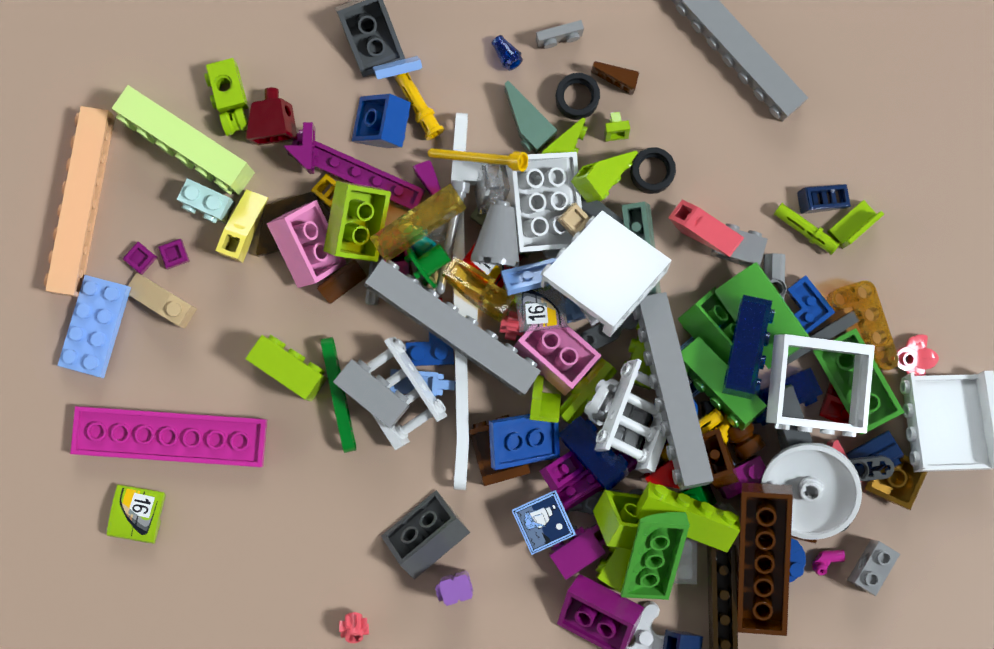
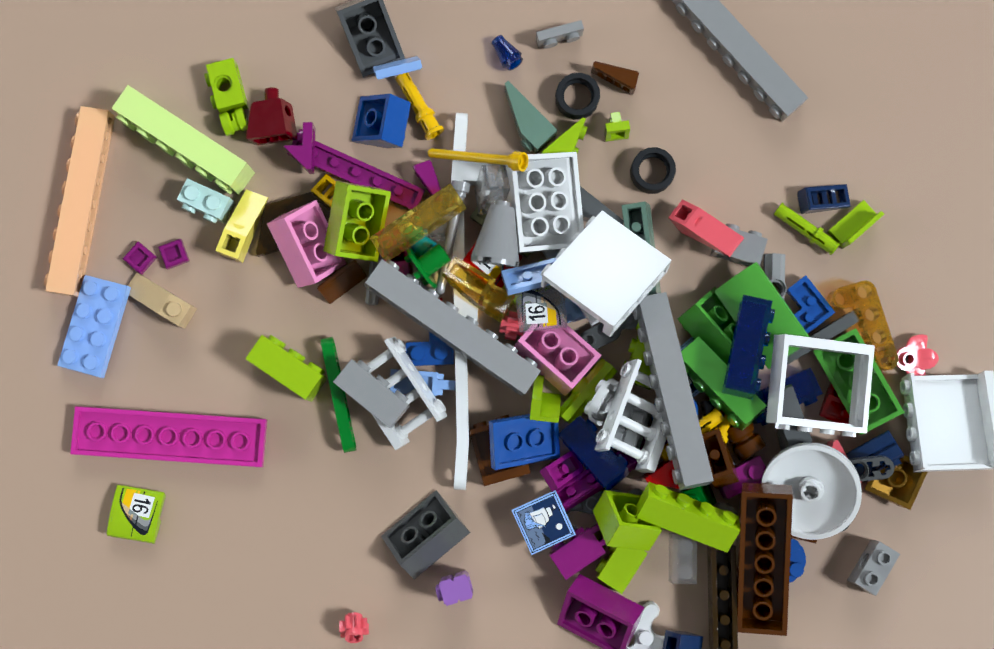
(573, 219): tan tile -> none
(597, 178): lime slope -> none
(655, 556): bright green slope -> none
(825, 558): dark pink arm -> none

